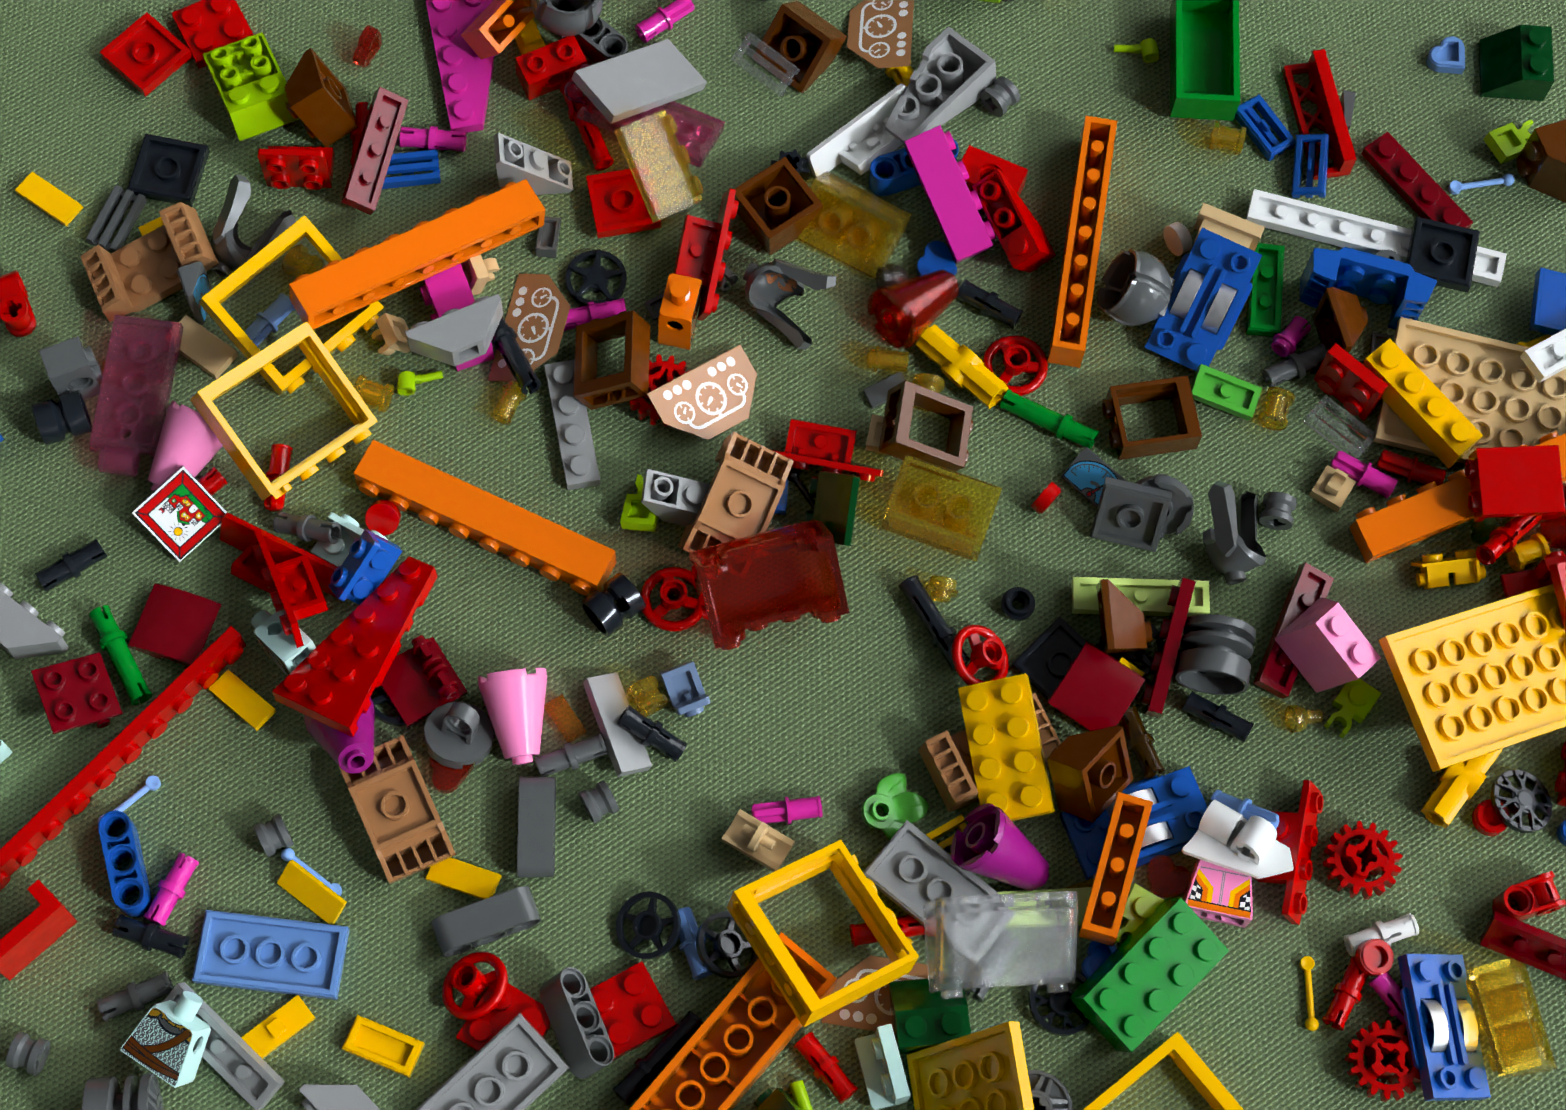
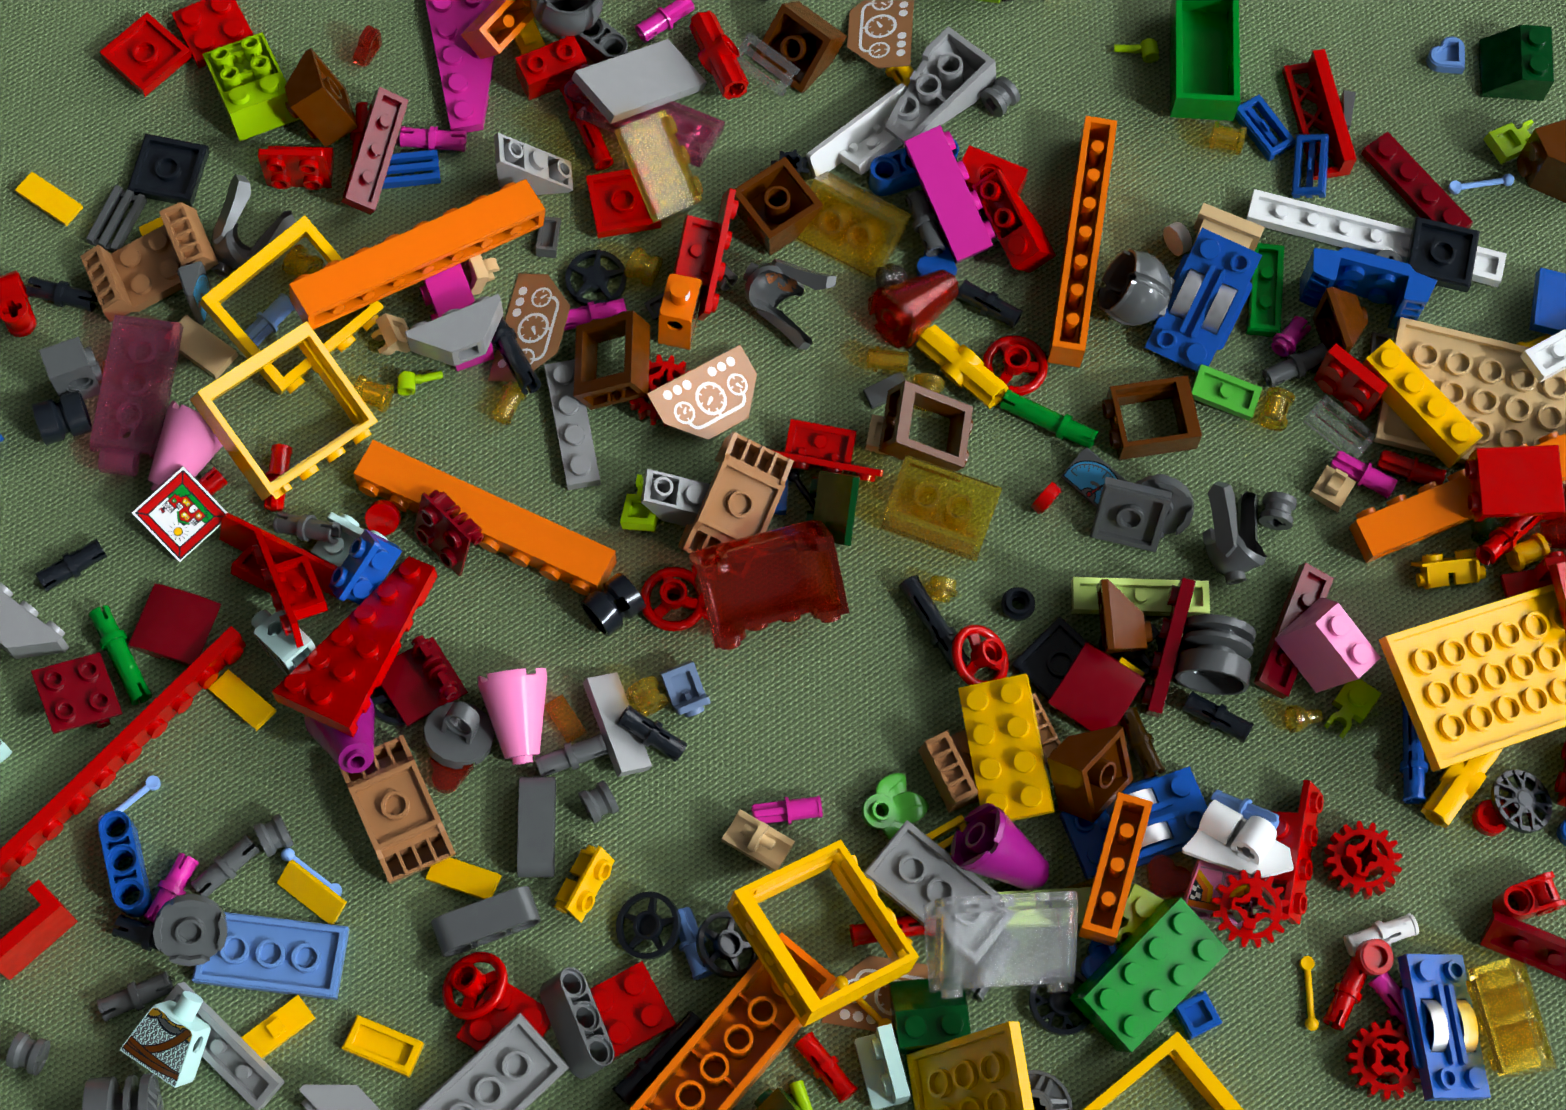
(61, 294): none -> black pin
(190, 929): none -> dark grey tile
(225, 867): none -> dark grey pin
(445, 530): none -> dark red hinge
(593, 868): none -> yellow hinge
(643, 266): none -> clear yellow wheel
(718, 55): none -> red piece
(842, 982): none -> yellow hinge
(925, 223): none -> dark grey pin
(1197, 1015): none -> blue tile
(1253, 893): none -> red gear
(1413, 763): none -> blue pin

